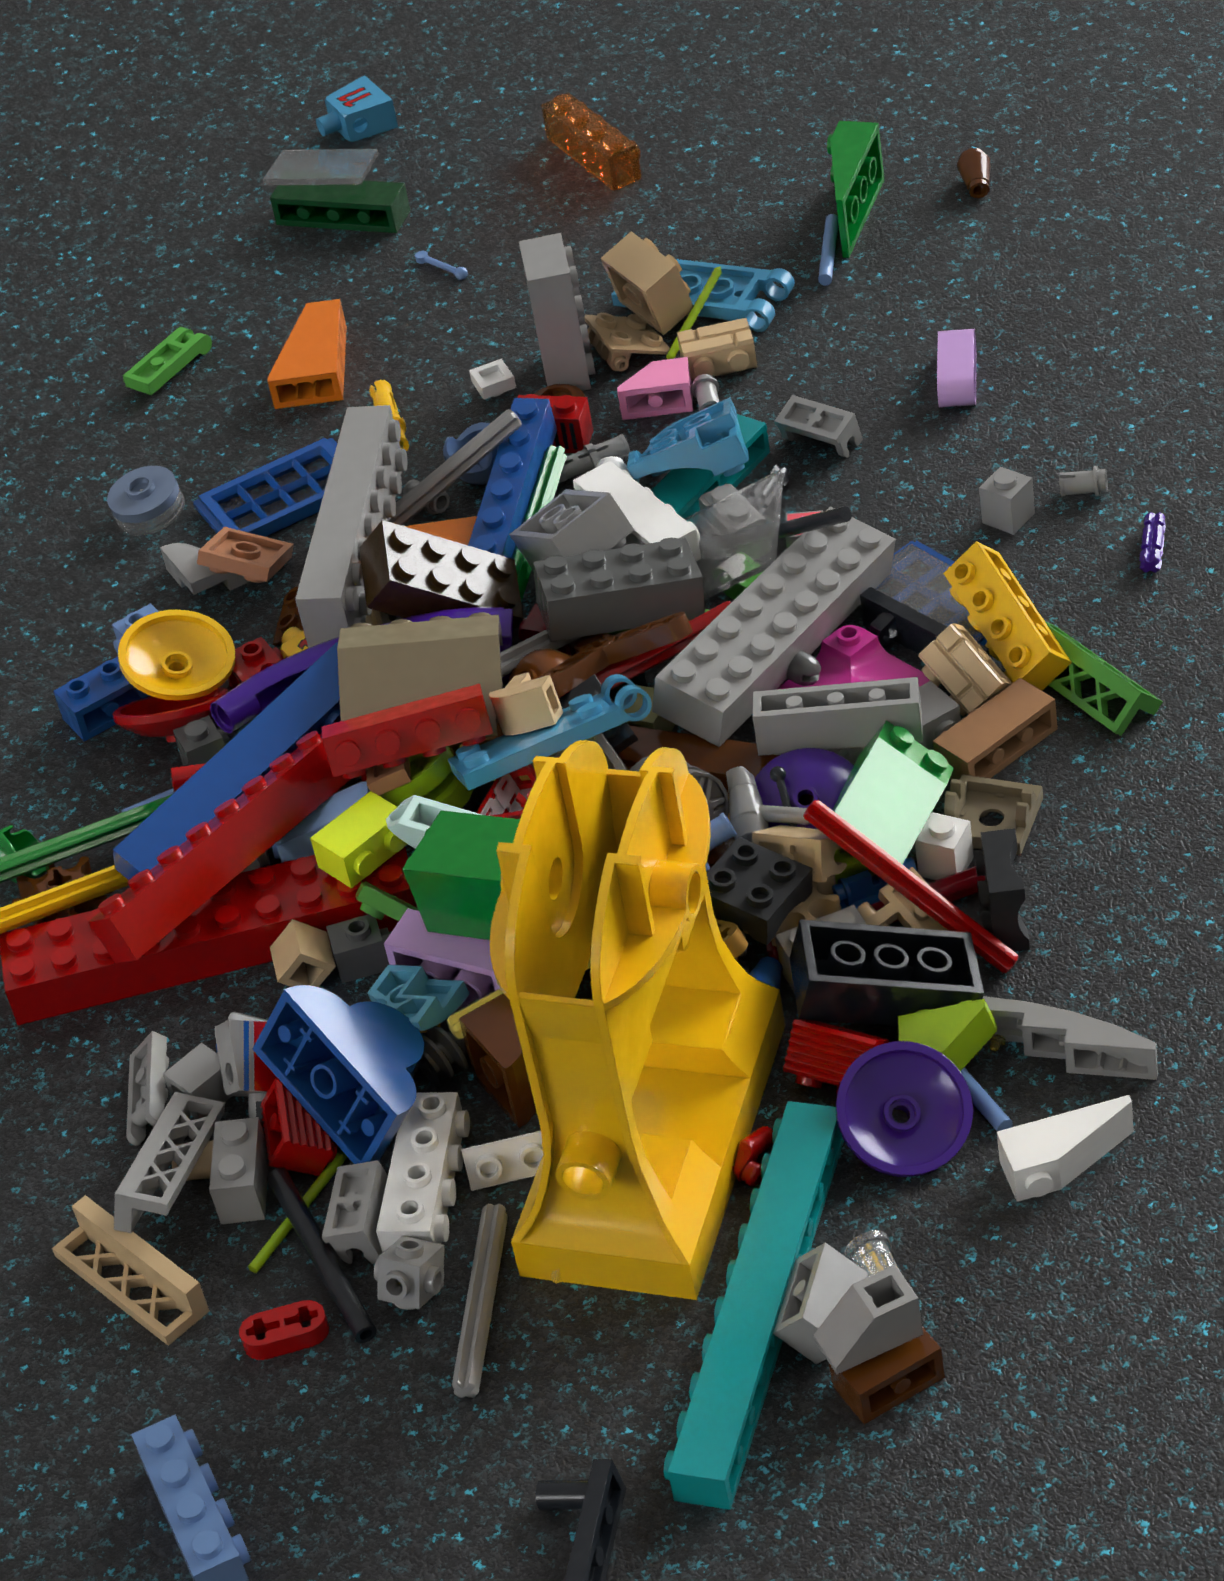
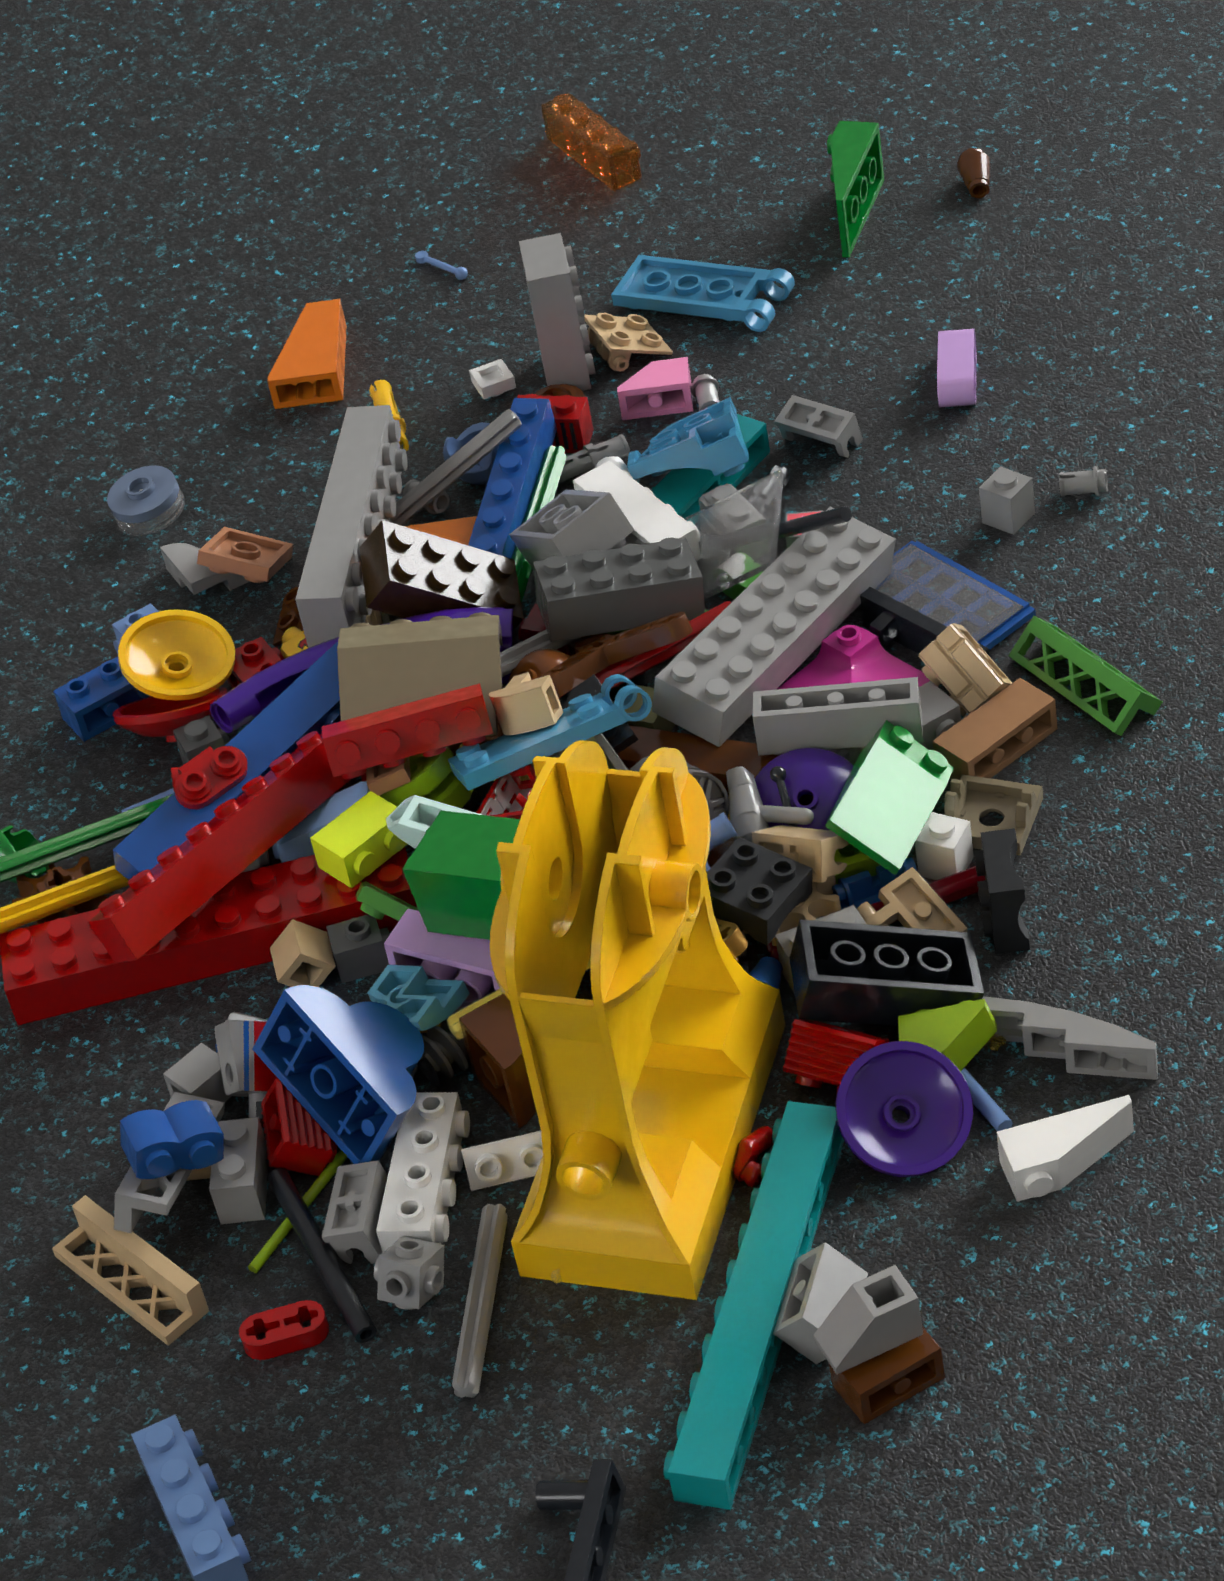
(146, 1086): light grey hinge -> none
(166, 360): bright green plate -> none
(171, 1139): none -> blue brick
(209, 776): none -> red bracket
(271, 494): blue piece -> none
(321, 167): clear piece -> none
(358, 111): dark azure torso -> none
(362, 207): dark green brick -> none
(648, 282): tan brick -> none
(696, 309): lime axle -> none
(718, 348): tan brick -> none
(804, 669): dark grey hinge -> none
(828, 249): medium blue bar -> none
(871, 1252): clear bush -> none
(909, 884): red axle -> none
(1006, 617): yellow brick -> none
(1152, 542): dark purple axle -> none

